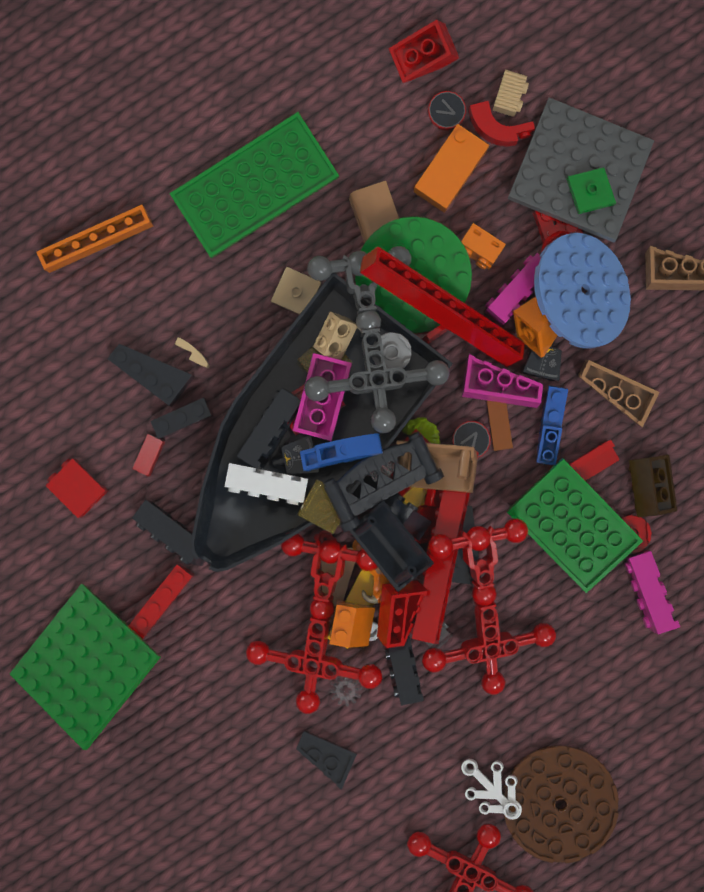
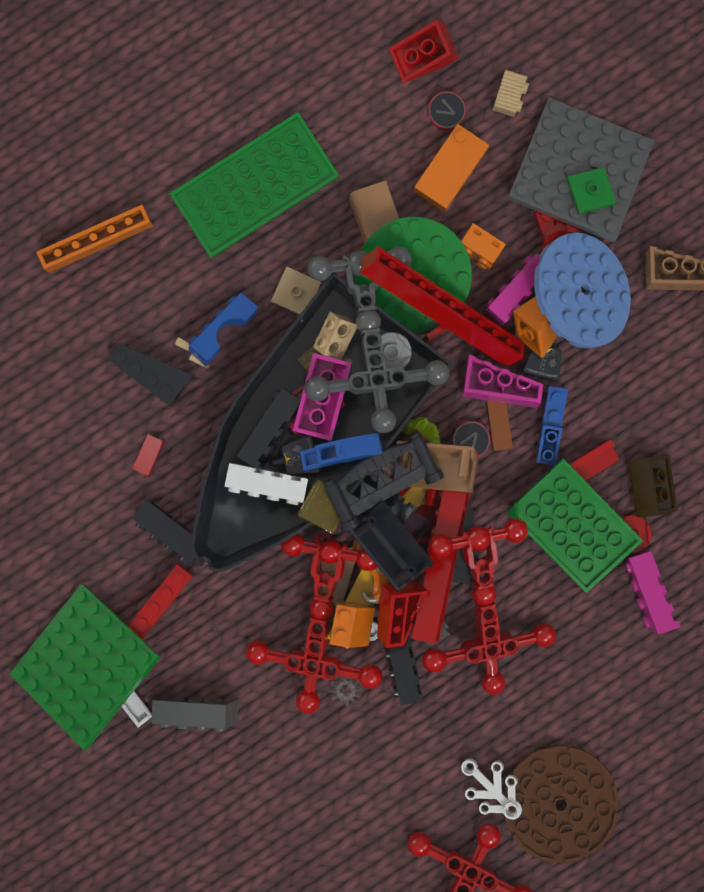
(75, 488): red panel -> none
(136, 710): none -> white tile
(181, 418): black arch -> none
(195, 713): none -> dark grey wedge
(238, 312): none -> blue arch
(329, 757): black wing -> none
(493, 131): red arch -> none
(624, 393): medium nougat wedge -> none

